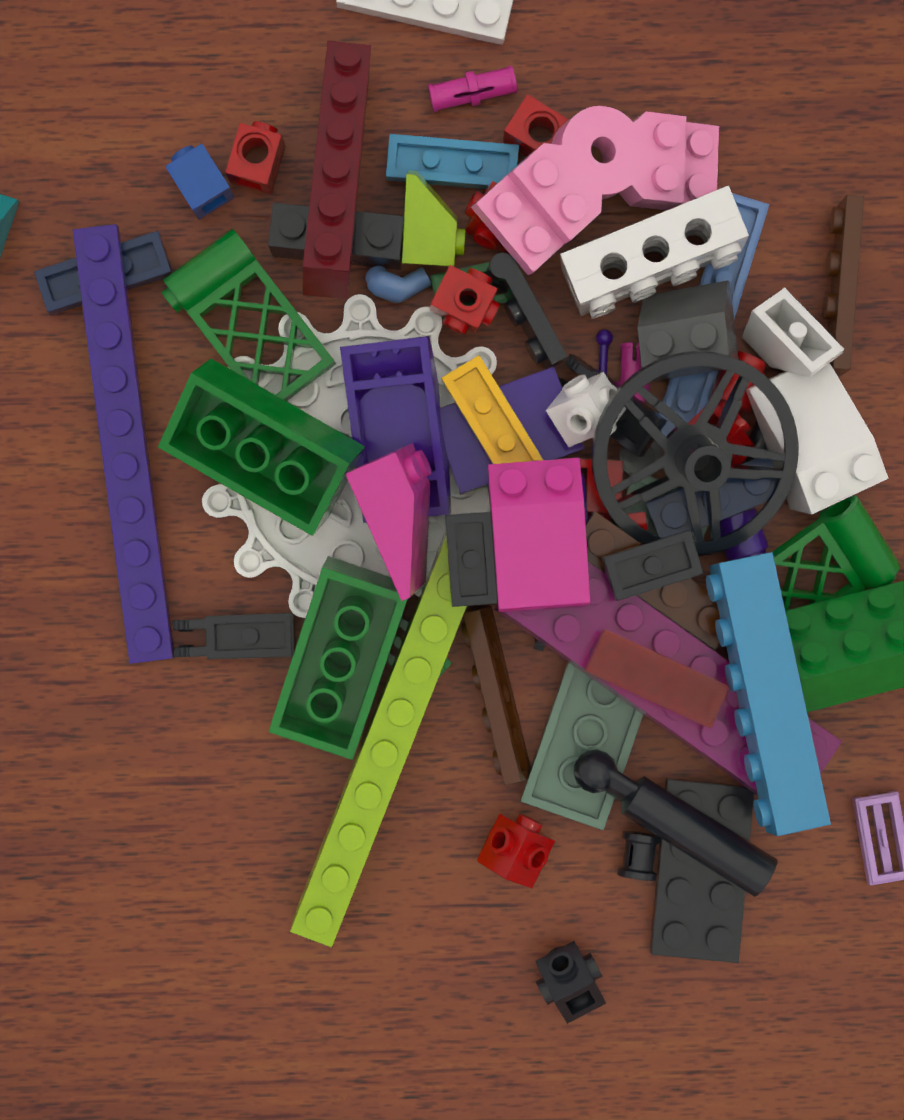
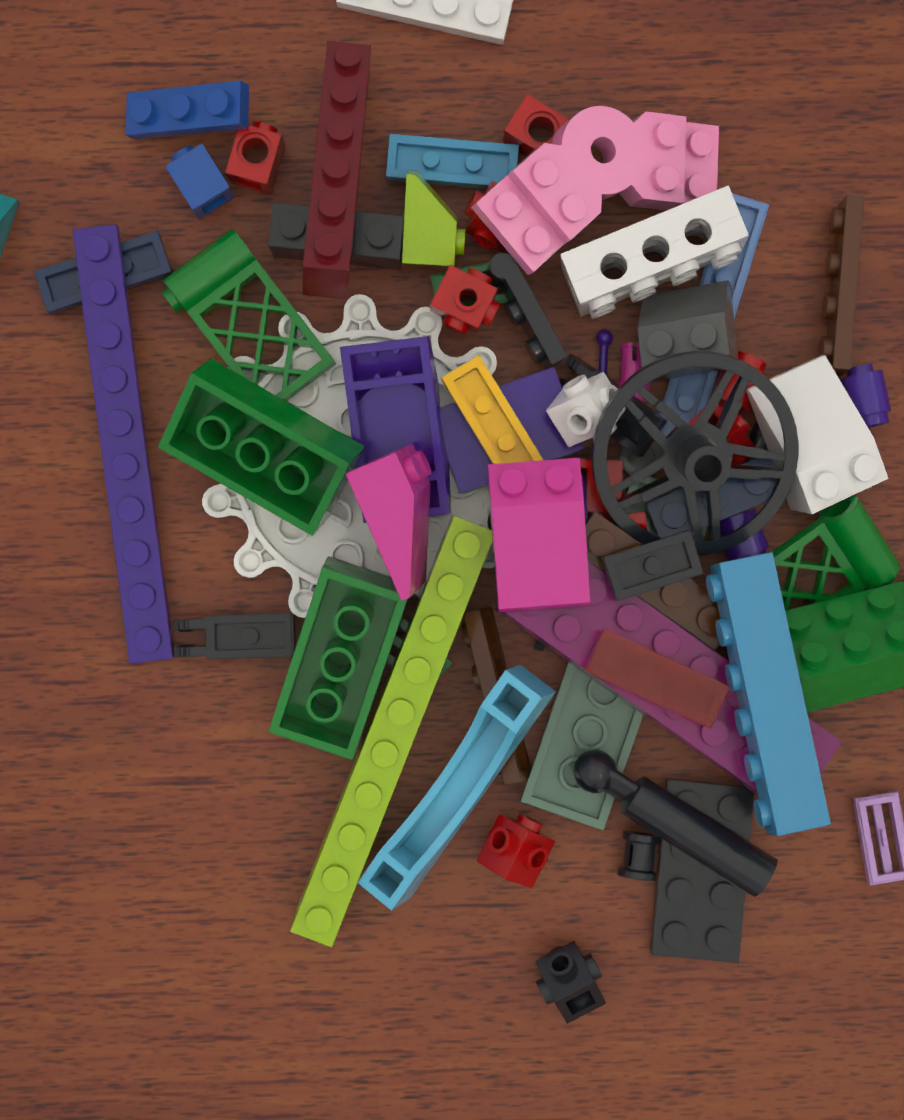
(187, 110): none -> blue plate
(396, 288): medium blue arm -> none
(471, 559): black plate -> none
(472, 88): dark pink pin -> none
(489, 743): none -> medium azure arch
(790, 336): white slope -> none
(868, 394): none -> dark purple brick

